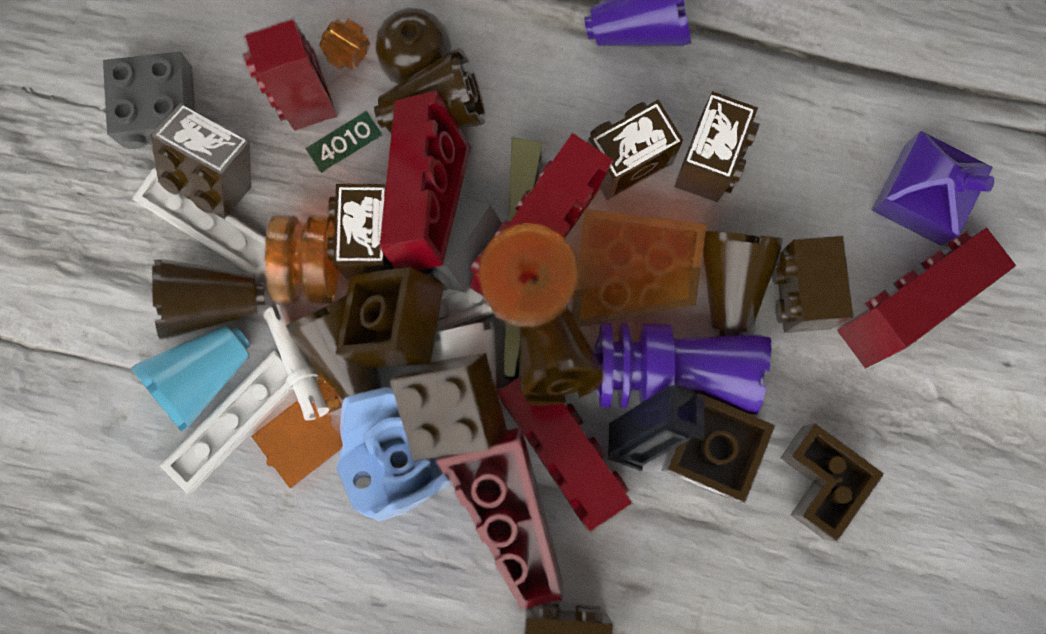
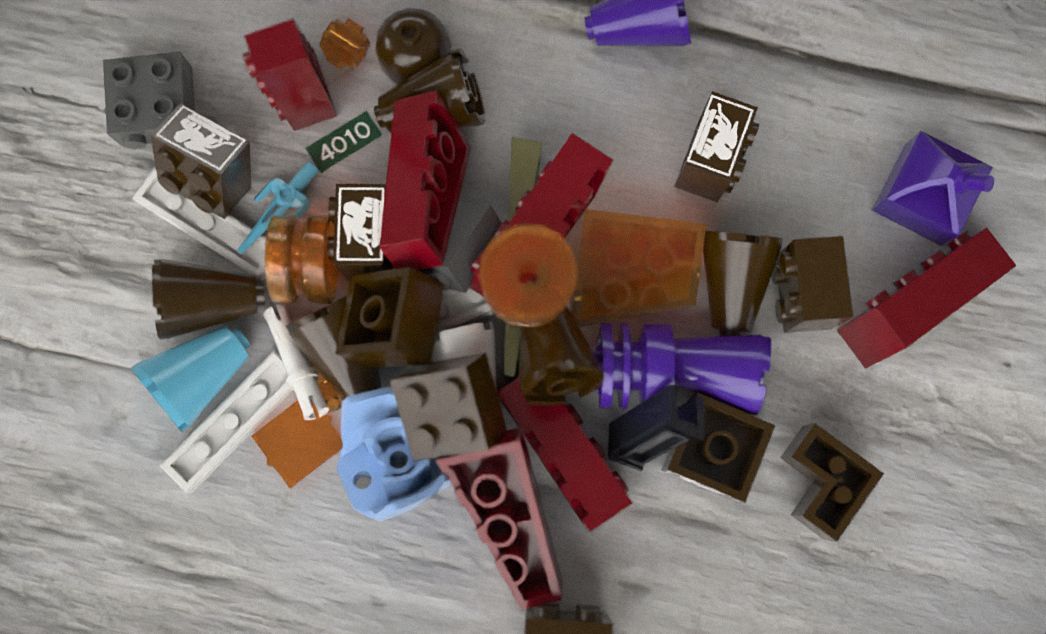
(286, 196): none -> medium azure piece
(638, 145): dark brown brick -> none

